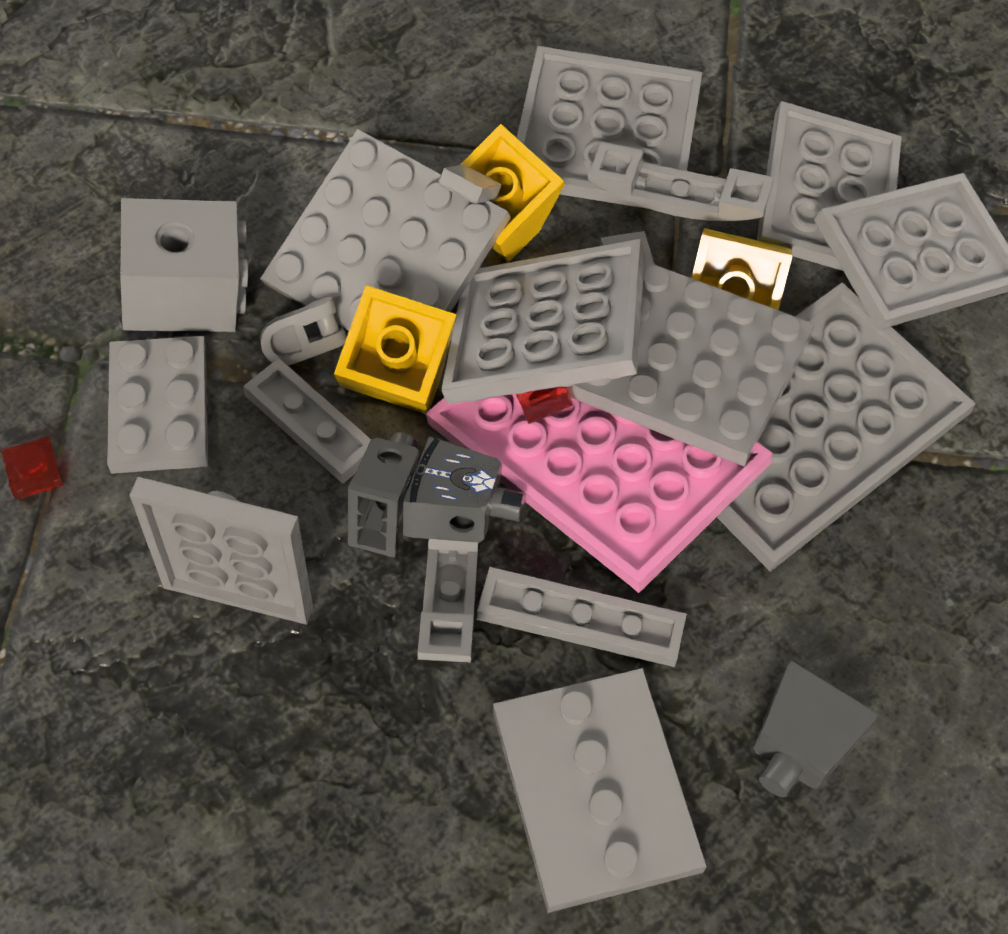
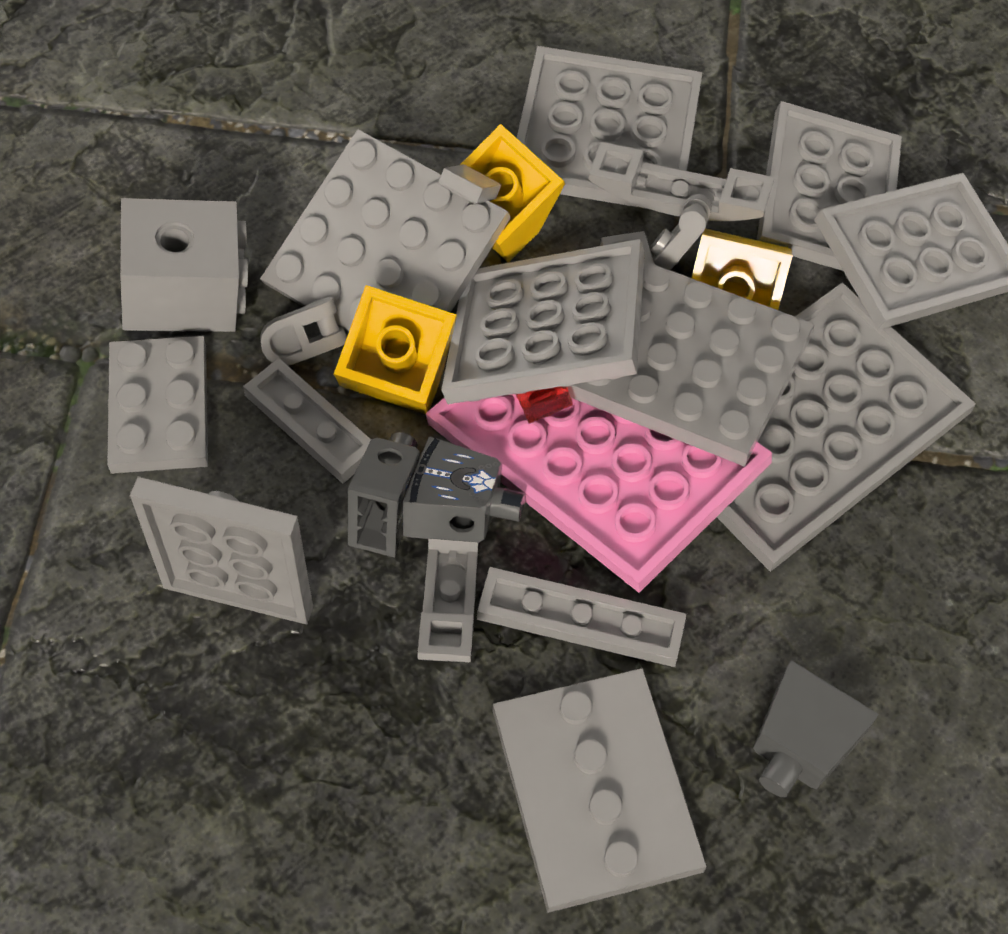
(32, 468): clear red plate -> none
(672, 245): none -> light grey plate

